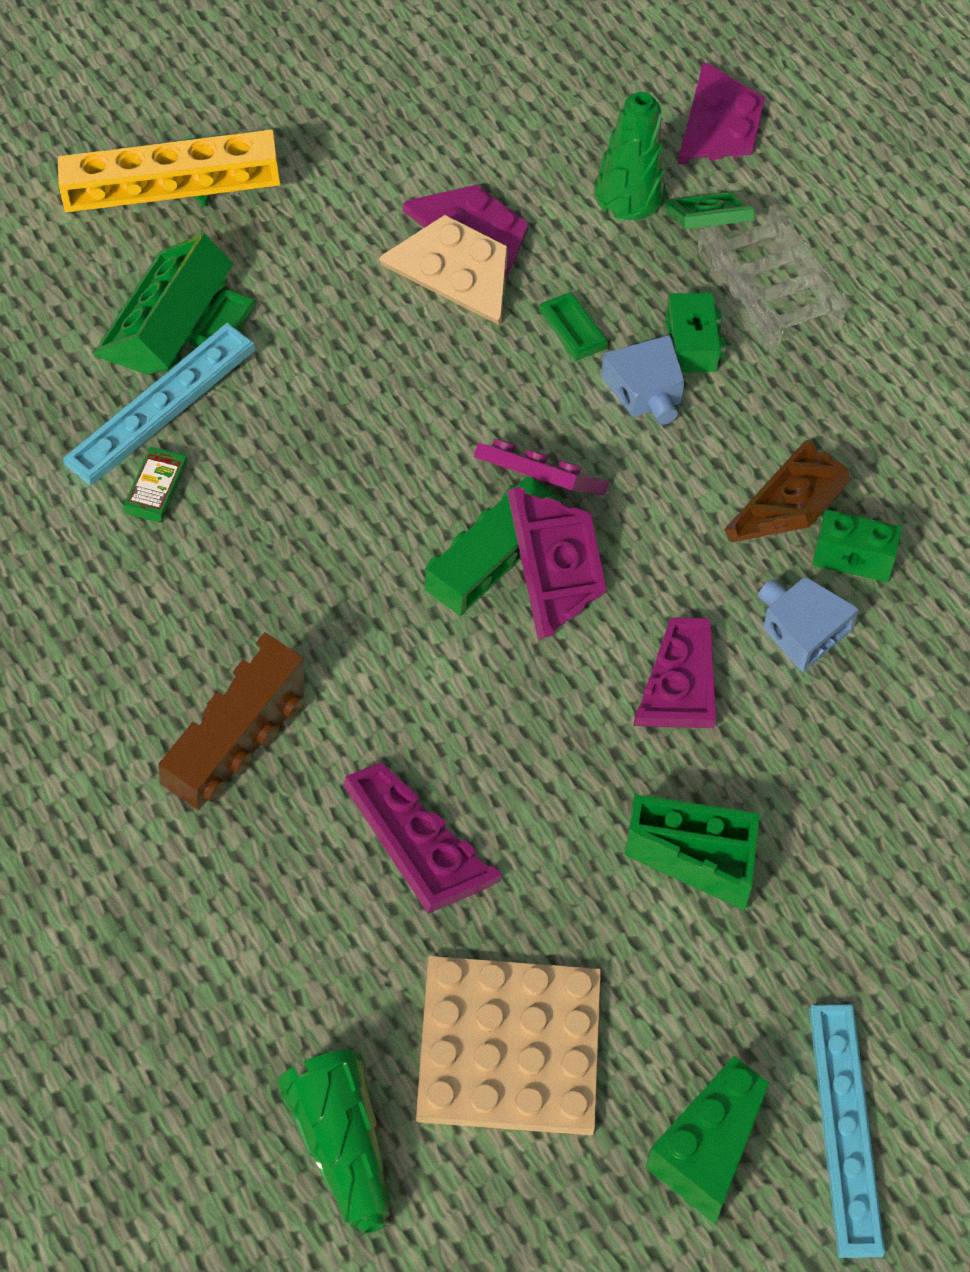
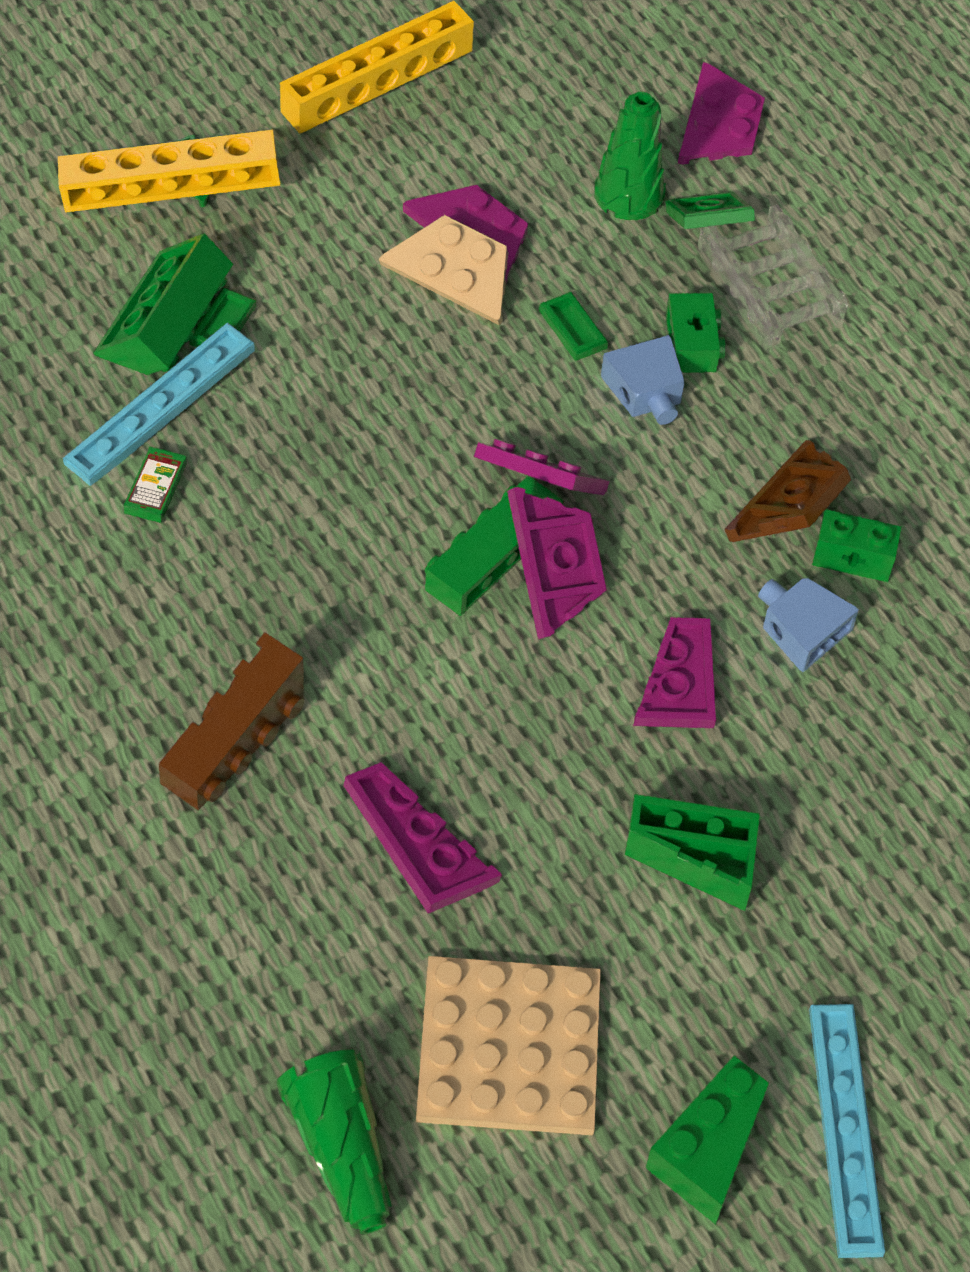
(376, 67): none -> yellow brick

